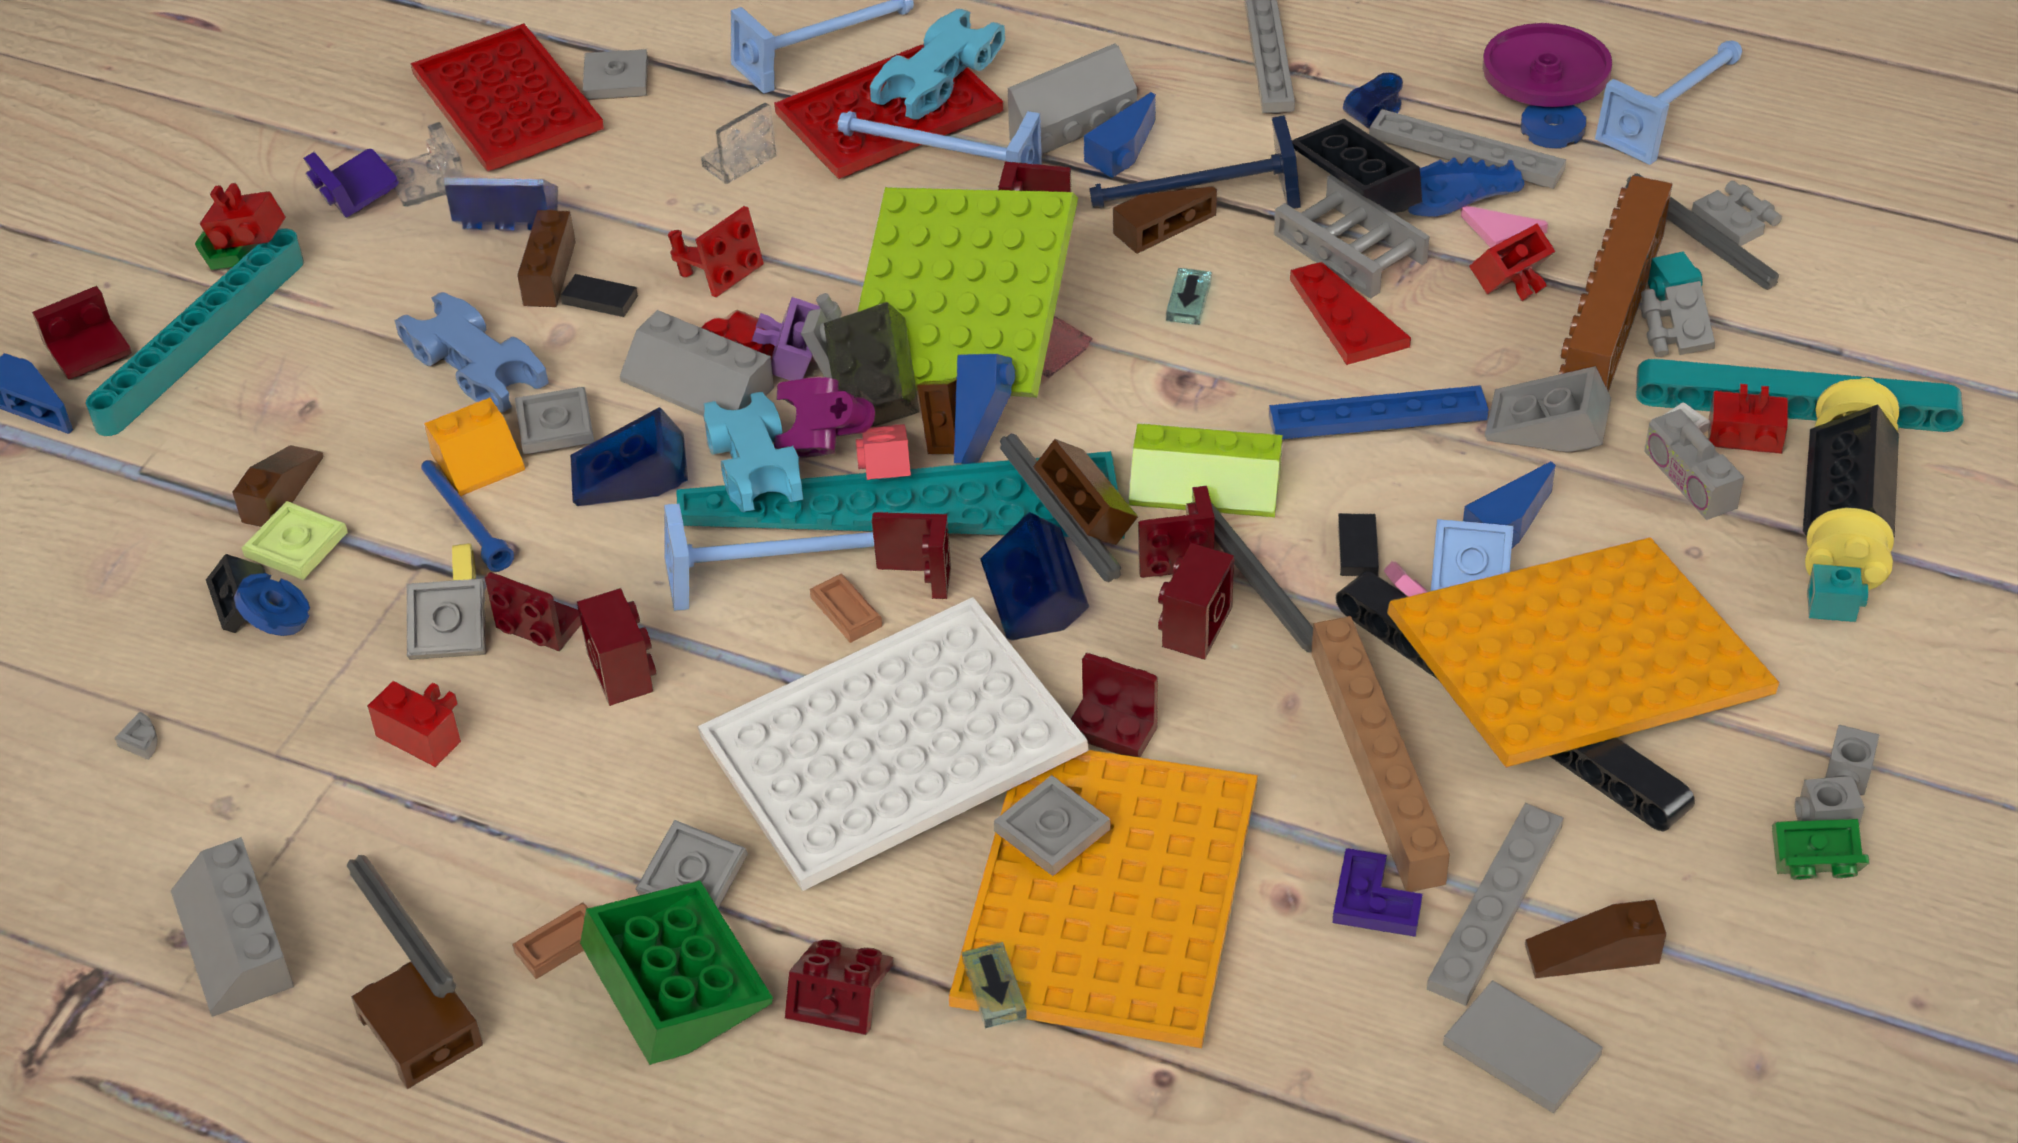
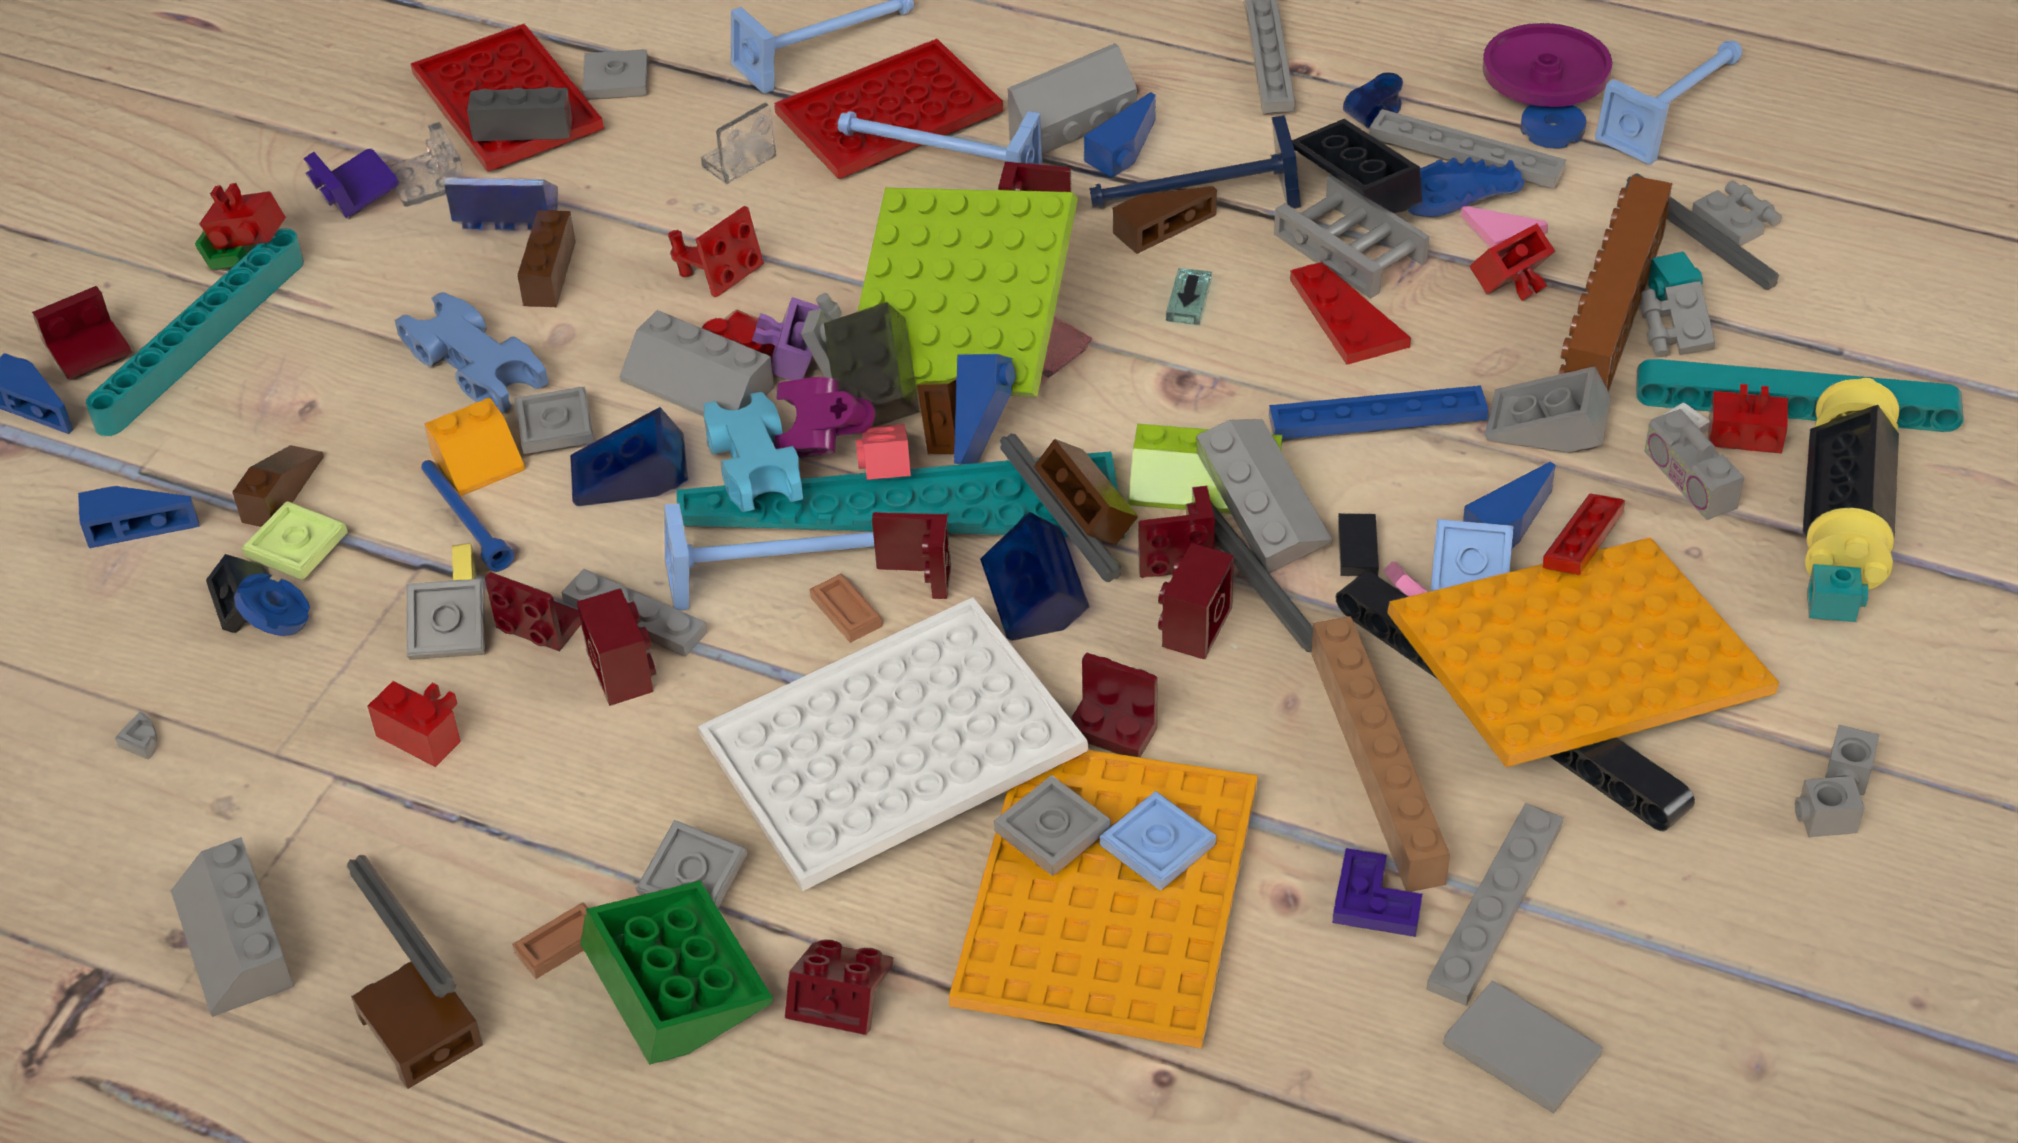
(129, 514): none -> blue slope
(519, 114): none -> dark grey brick
(599, 295): black tile -> none
(663, 623): none -> light grey plate
(929, 74): medium azure piece -> none
(994, 985): clear light blue tile -> none
(1157, 840): none -> light blue tile
(1261, 492): none -> light grey slope
(1583, 534): none -> red tile
(1603, 940): reddish brown slope -> none
(1818, 847): green bracket -> none

